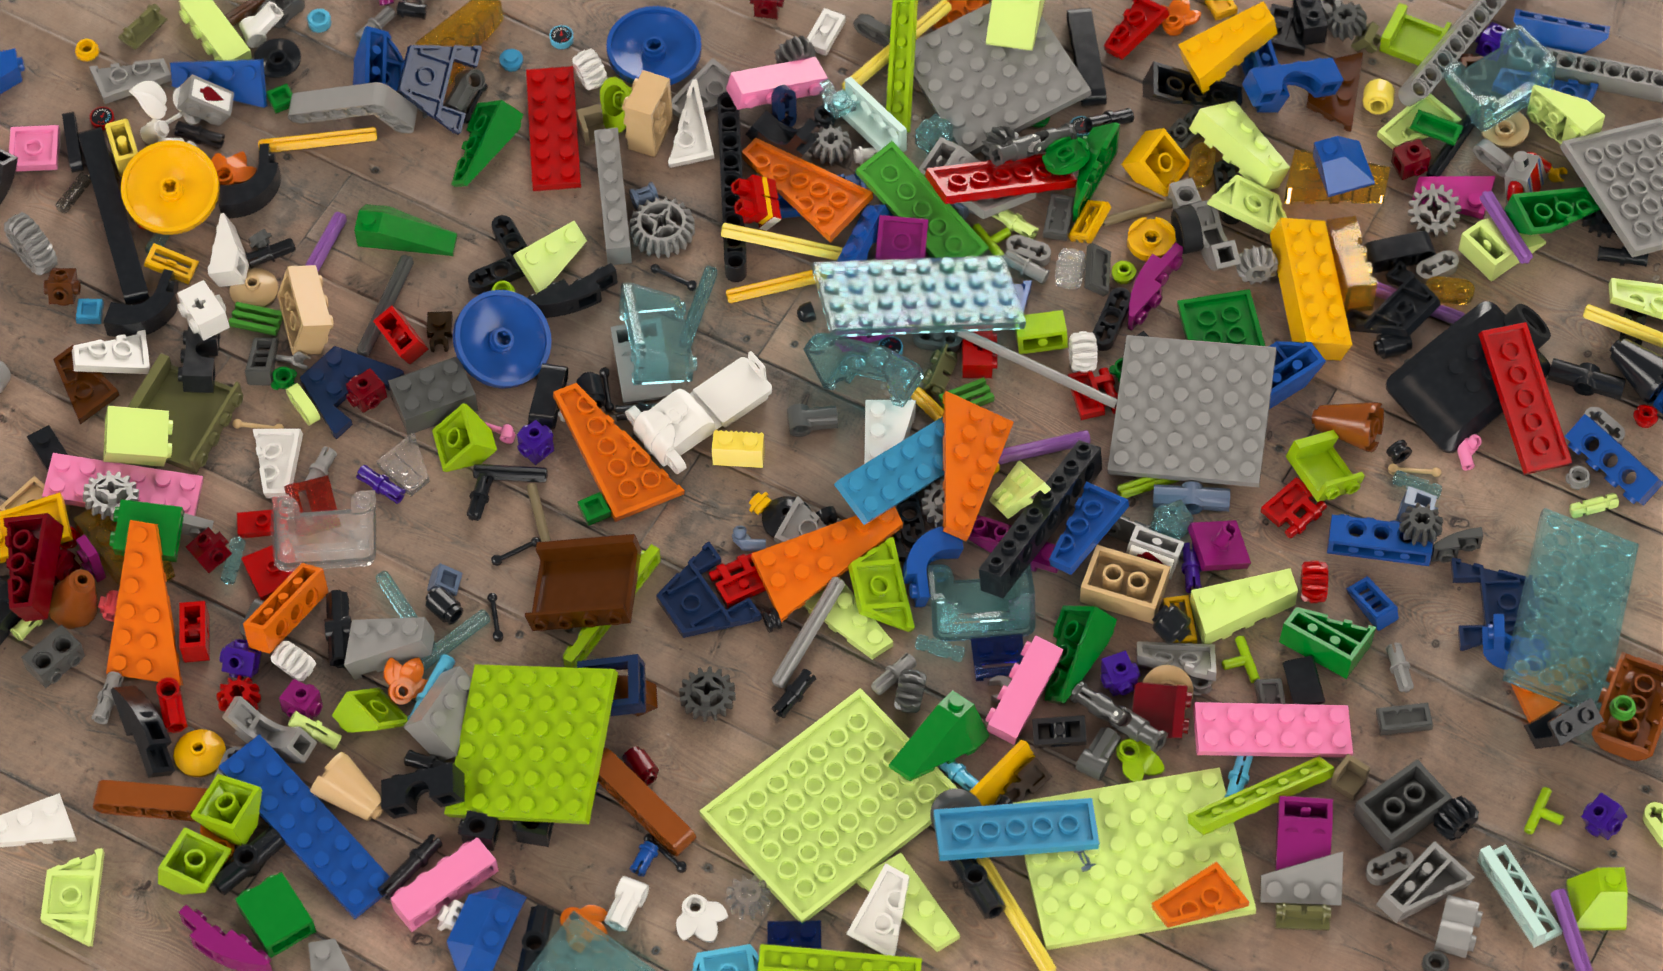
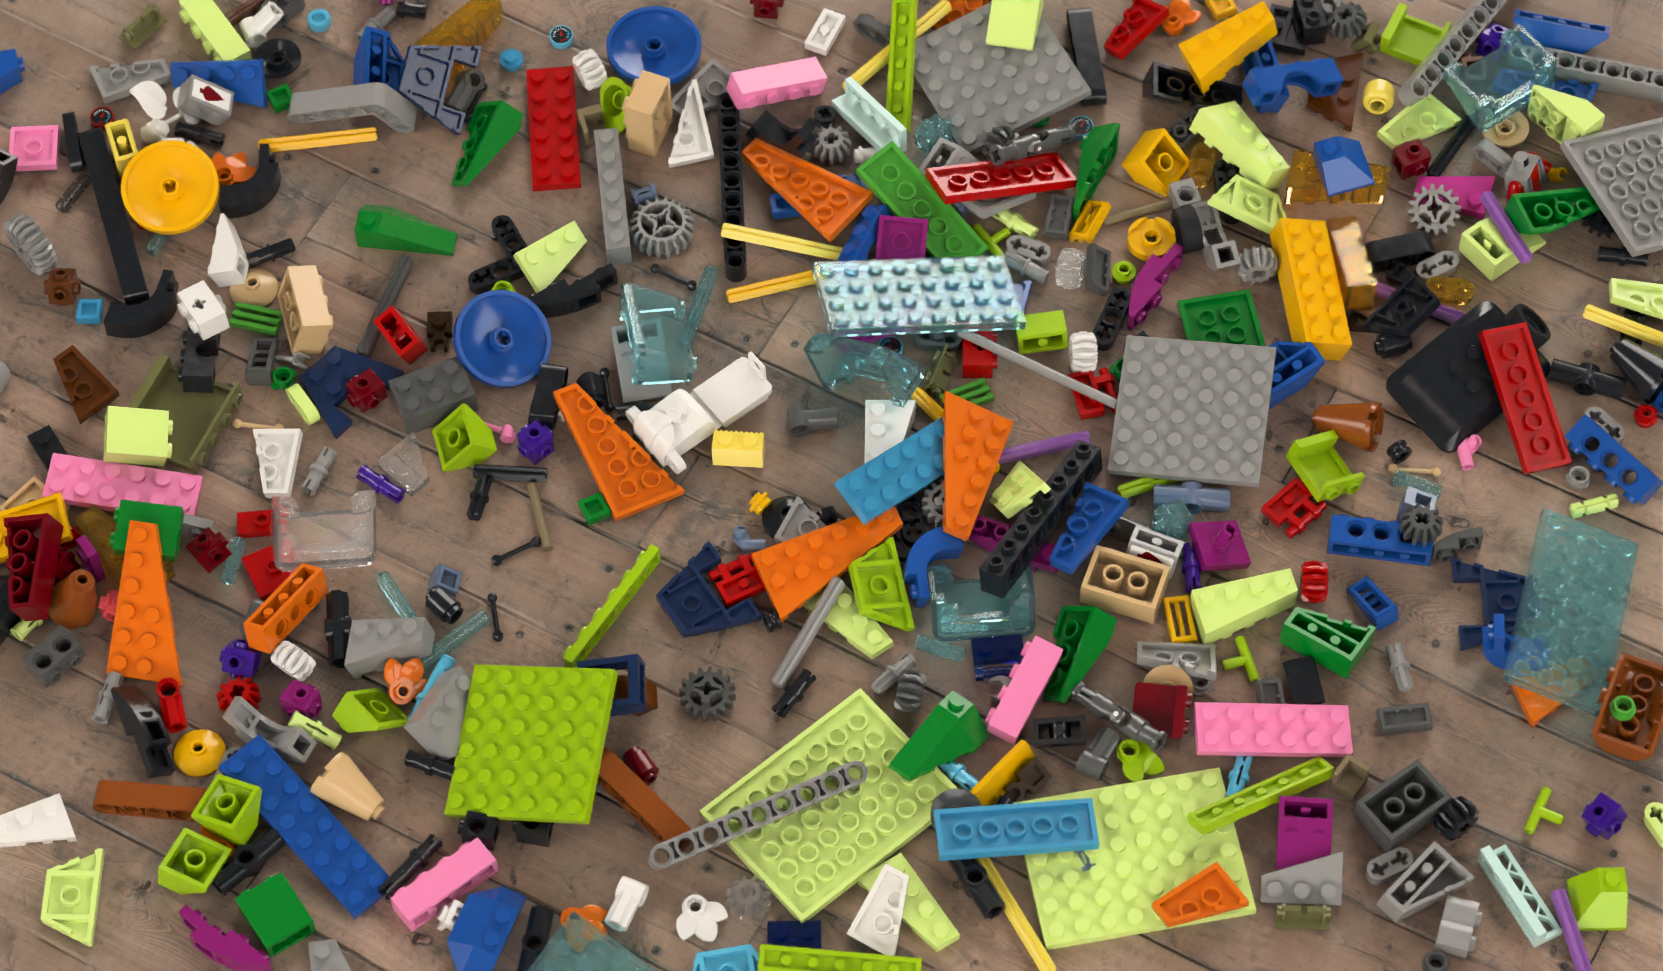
(86, 45): yellow plate -> none
(106, 493): light grey gear -> none
(113, 356): white wing -> none
(159, 264): yellow tile -> none
(194, 631): red brick -> none
(260, 239): dark grey plate -> none
(318, 493): clear red plate -> none
(327, 240): medium lavender axle -> none
(402, 792): black arch -> none
(585, 582): reddish brown panel -> none
(644, 858): blue pin -> none
(681, 866): black hinge -> none
(757, 201): red hips -> none
(769, 808): none -> light grey beam
(786, 106): dark blue beam -> none
(794, 50): dark grey gear -> none
(806, 312): black hinge -> none
(835, 102): clear light blue plate -> none
(1066, 155): green tile -> none
(1119, 674): dark purple brick -> none
(1122, 117): black pin -> none
(1171, 624): black head -> none
(1436, 127): green tile -> none
(1563, 724): black panel -> none

